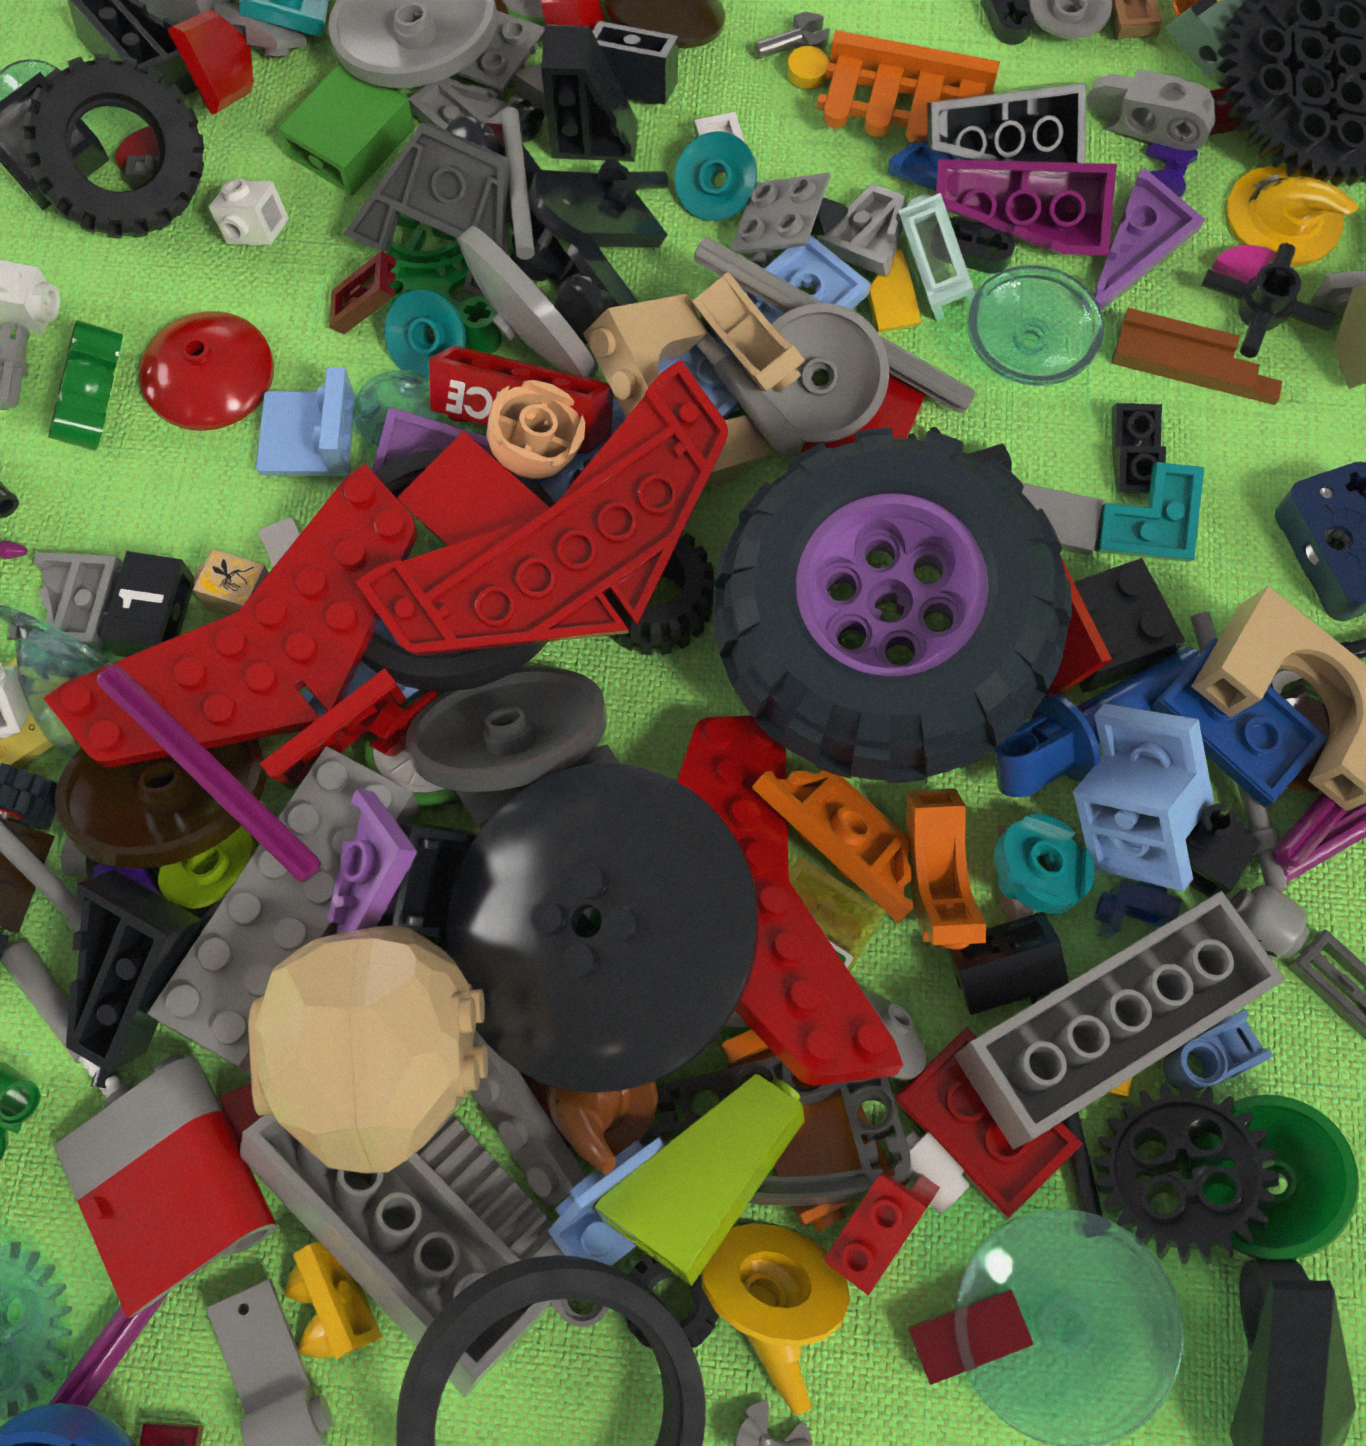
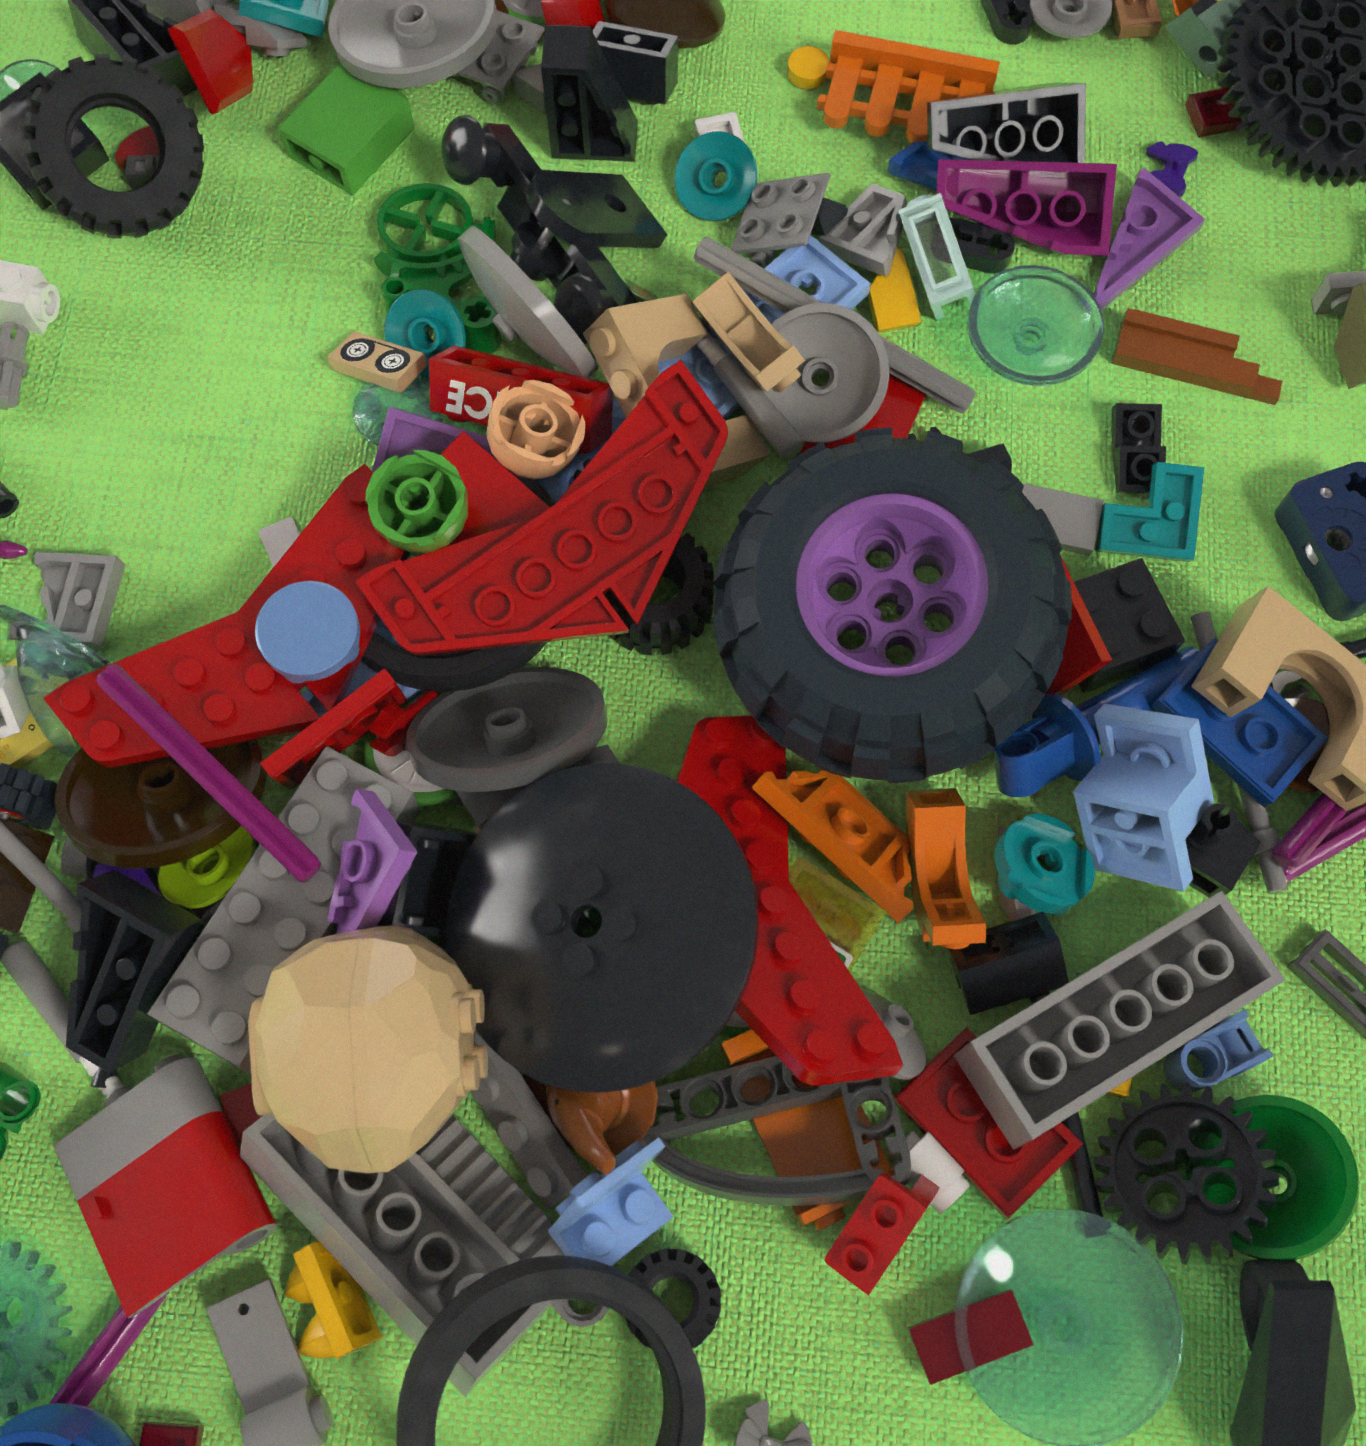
(85, 385): green piece -> none
(146, 603): black brick -> none
(213, 386): red dish -> none
(227, 581): tan brick -> none
(249, 212): white brick -> none
(308, 430): light blue bracket -> none
(308, 631): none -> medium blue tile
(362, 293): dark red tile -> none
(377, 361): none -> tan tile
(417, 501): none -> bright green cylinder
(443, 185): dark grey wing -> none
(448, 99): light grey wing -> none
(517, 184): light grey bar -> none
(530, 118): black bush -> none
(627, 183): black bar -> none
(643, 293): none -> sticker
(702, 1180): lime slope -> none
(779, 1296): yellow piece -> none
(801, 35): flat silver bar -> none
(1139, 901): bracket -> none
(1154, 108): light grey piece -> none
(1243, 261): dark pink tile -> none
(1269, 299): black bar -> none
(1273, 920): light grey head -> none
(1293, 209): yellow piece -> none

